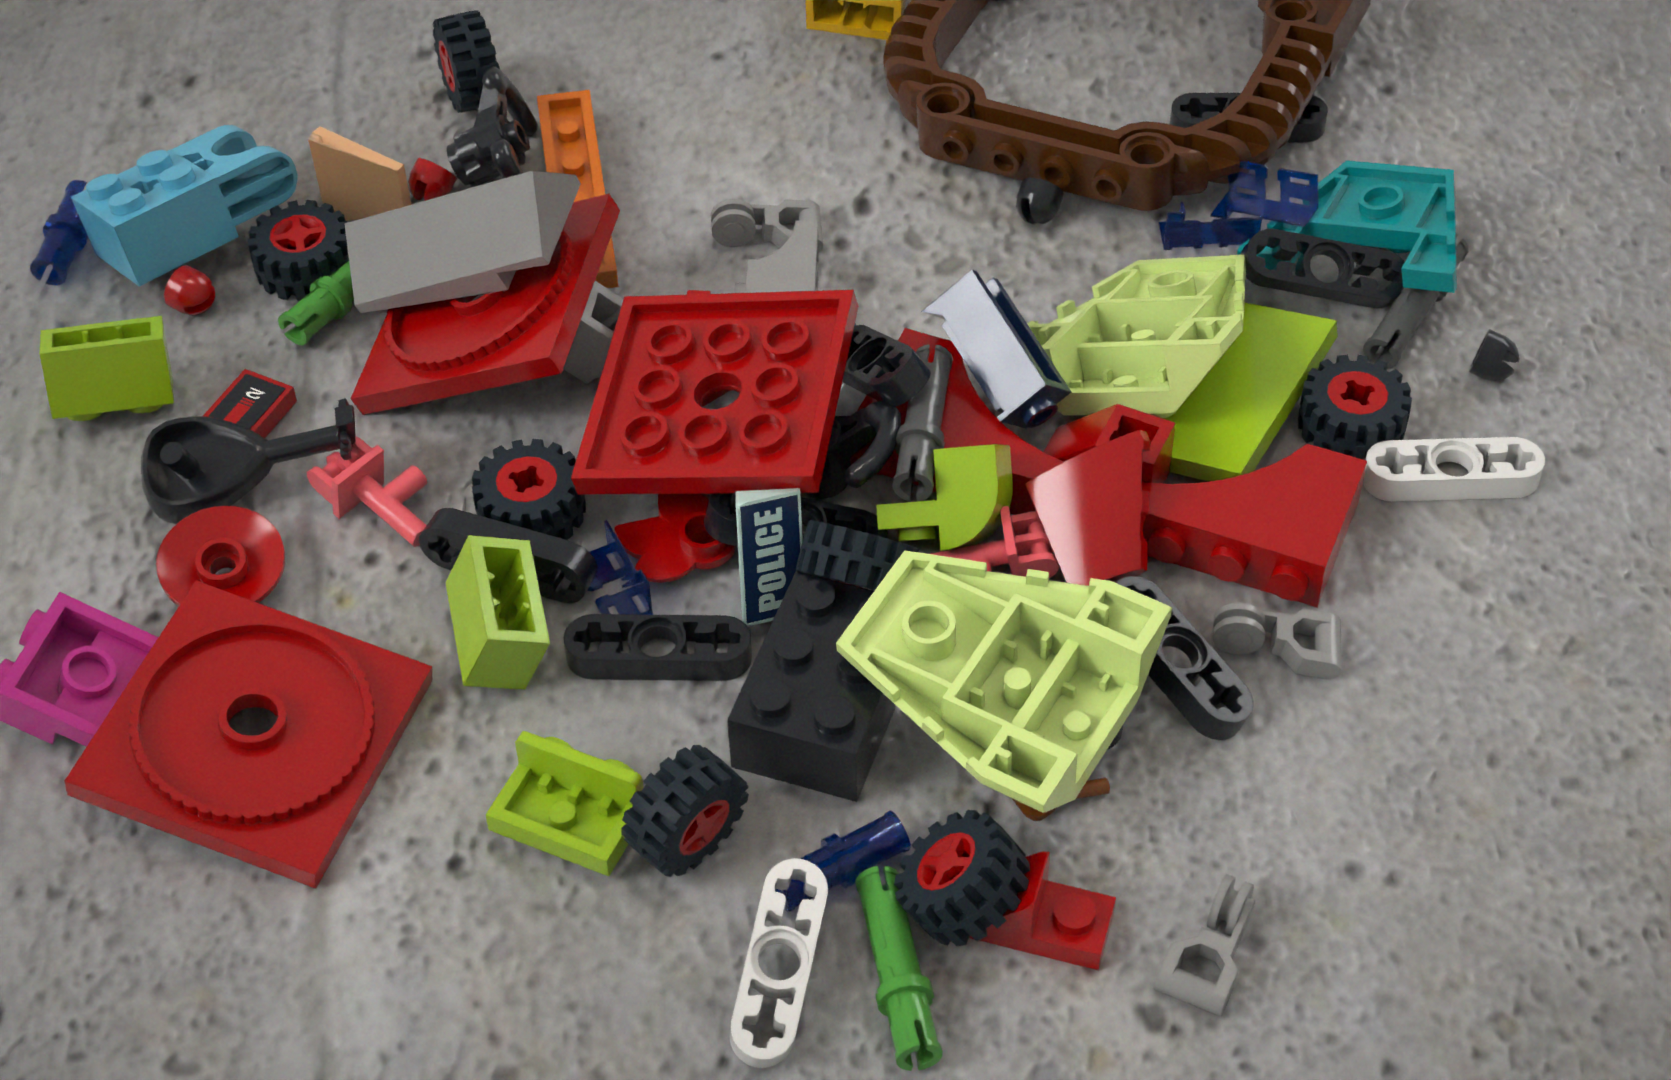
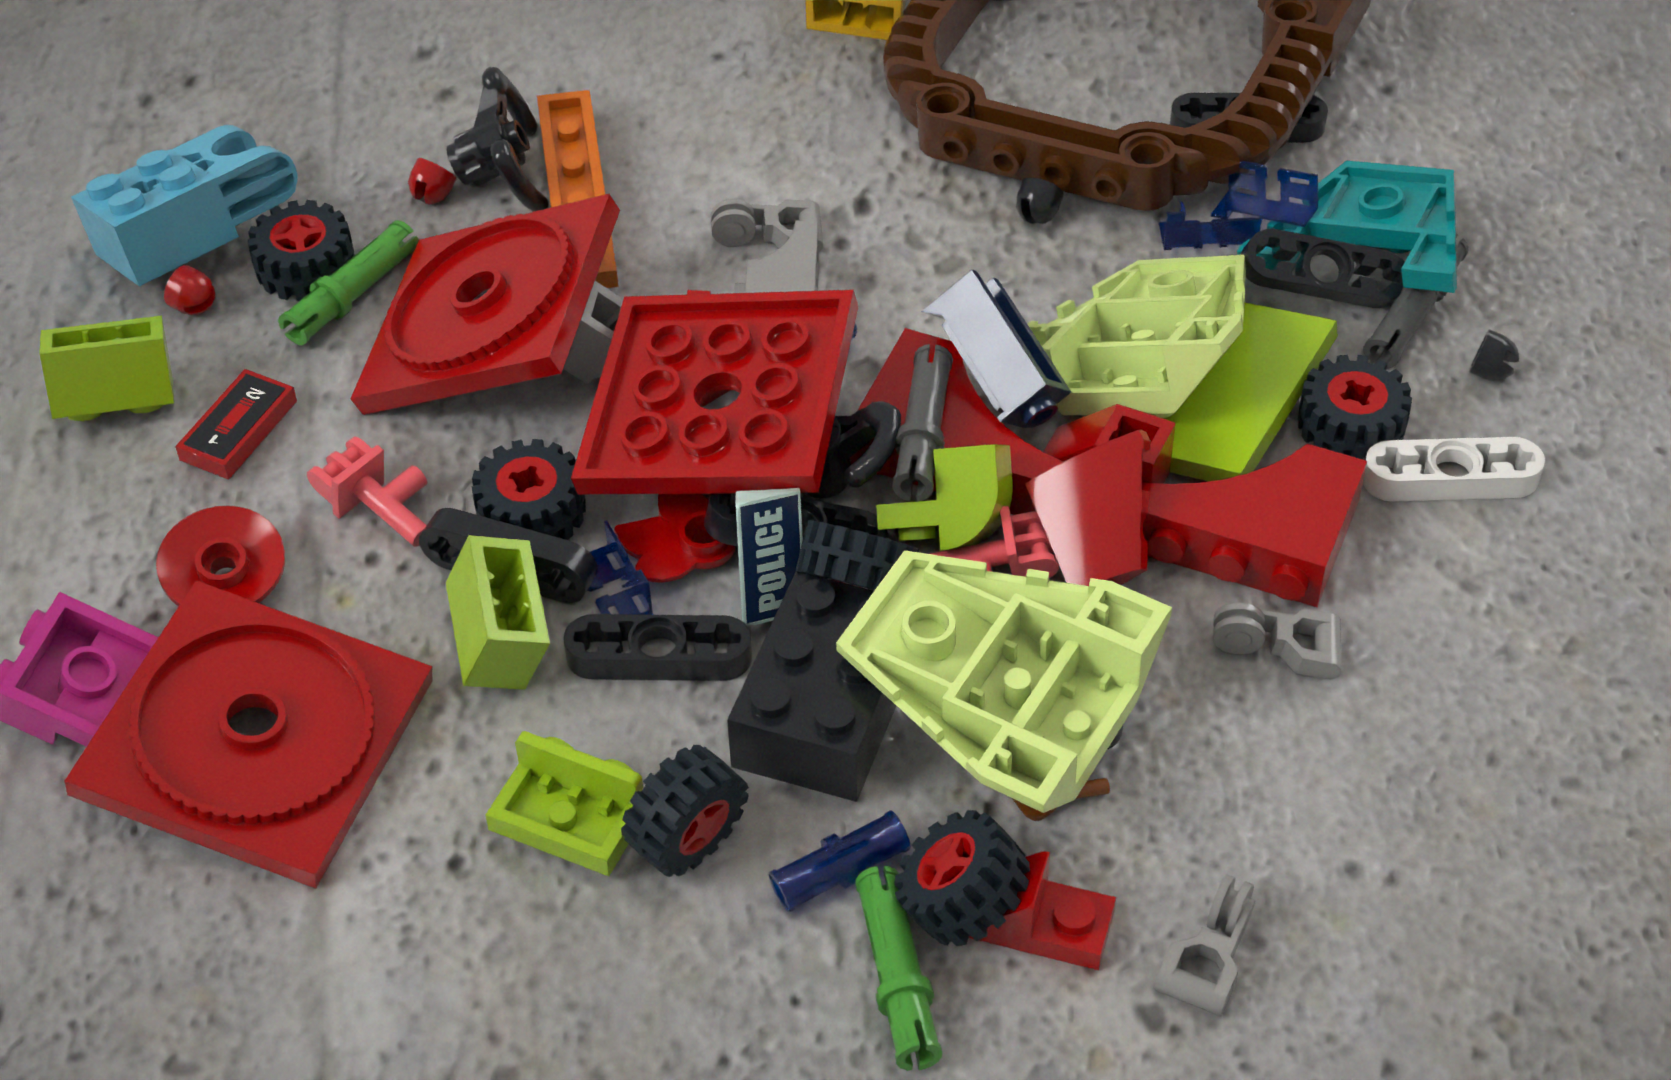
(63, 237): clear blue pin -> none
(215, 462): black piece -> none
(356, 177): light nougat slope -> none
(458, 241): light grey slope -> none
(463, 55): black wheel -> none
(748, 1007): white beam -> none
(884, 367): black beam -> none
(1177, 683): black beam -> none

